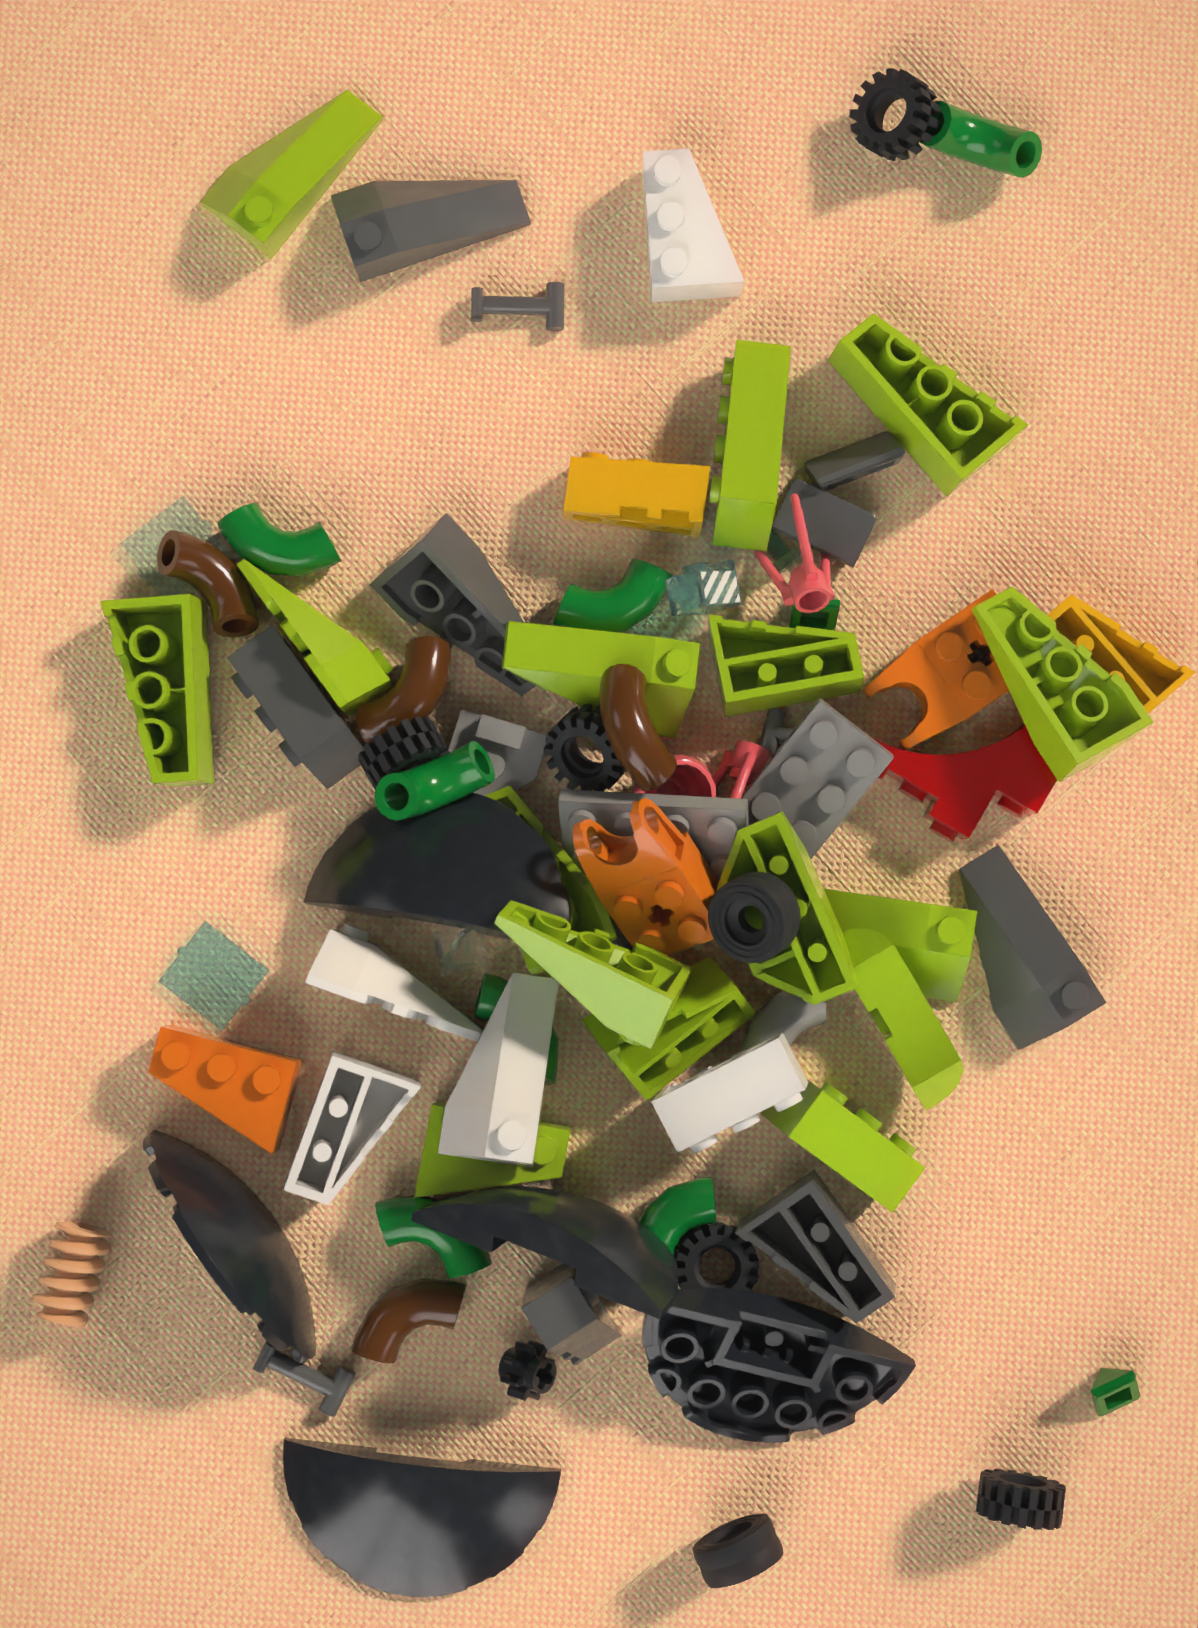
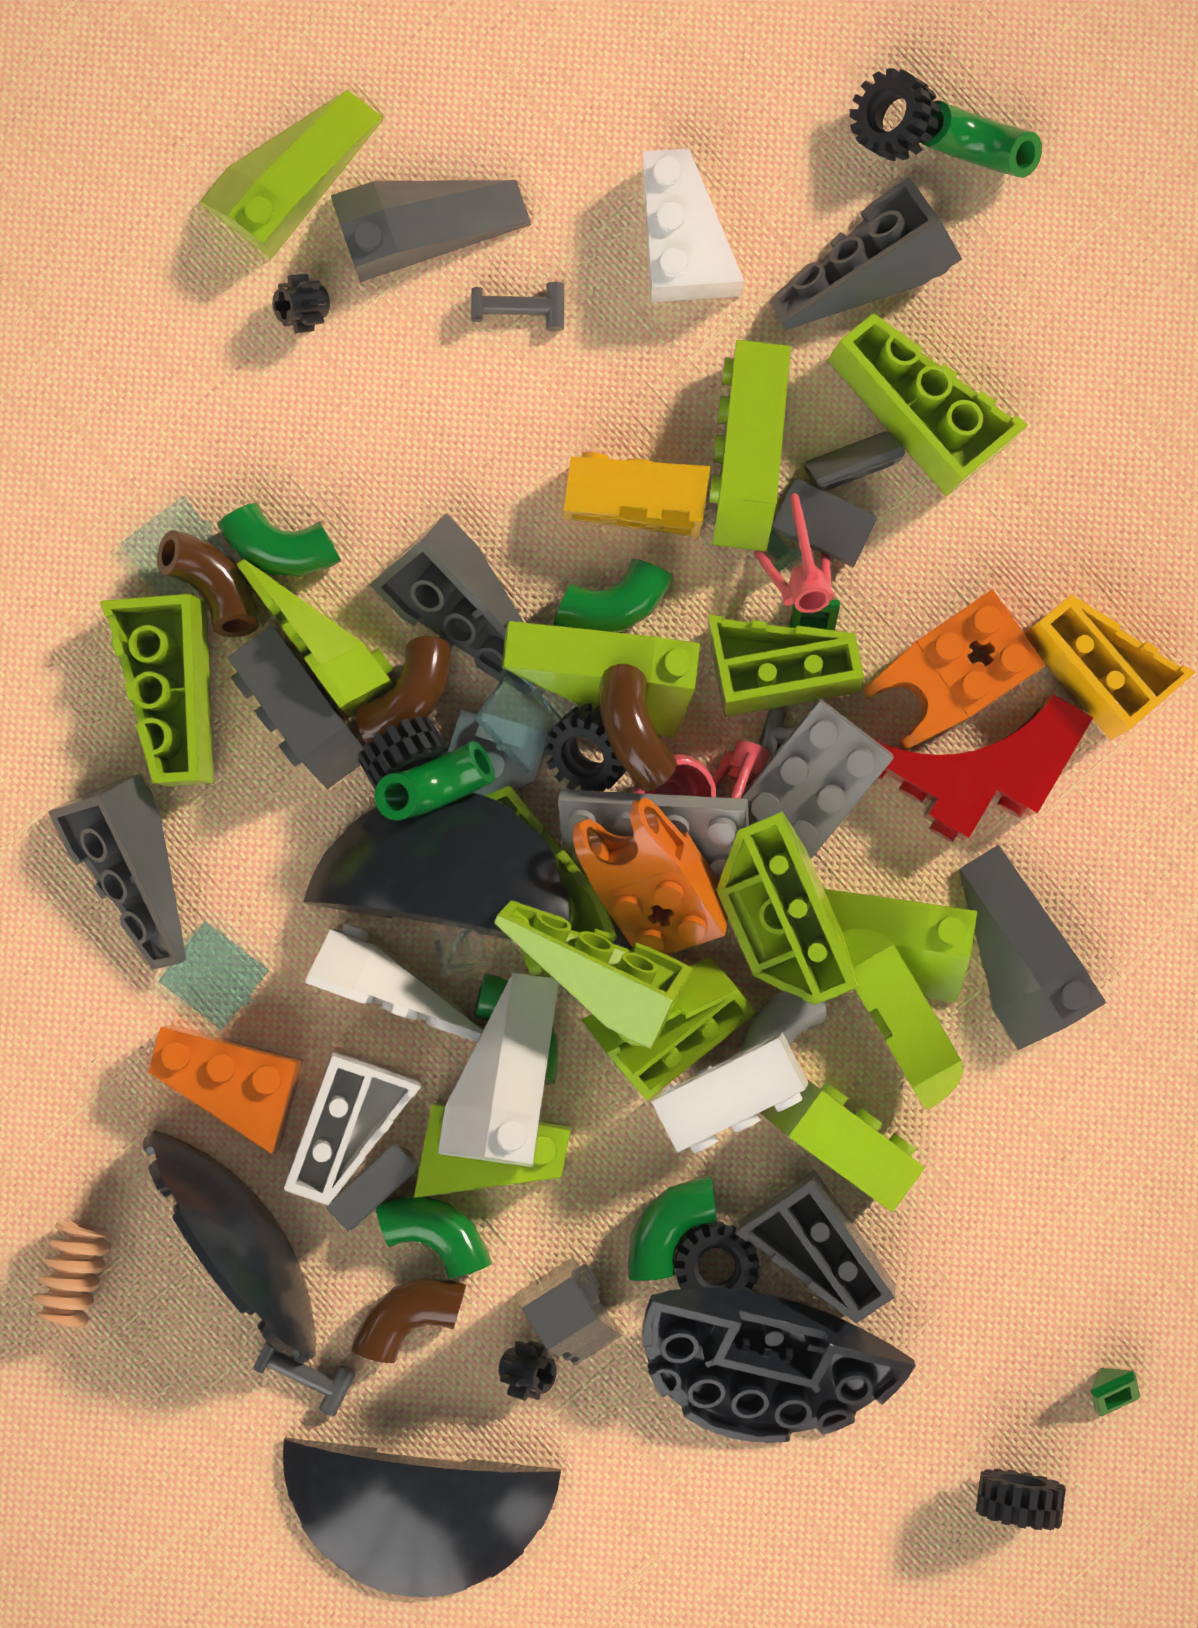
(125, 849): none -> dark grey wedge
(301, 303): none -> black gear
(372, 1186): none -> dark grey slope
(518, 720): none -> clear light blue piece
(608, 1248): black brick -> none
(704, 589): clear light blue brick -> none
(732, 930): black tyre -> none
(738, 1550): black tyre -> none
(888, 253): none -> dark grey wedge
(1063, 695): lime wedge -> none

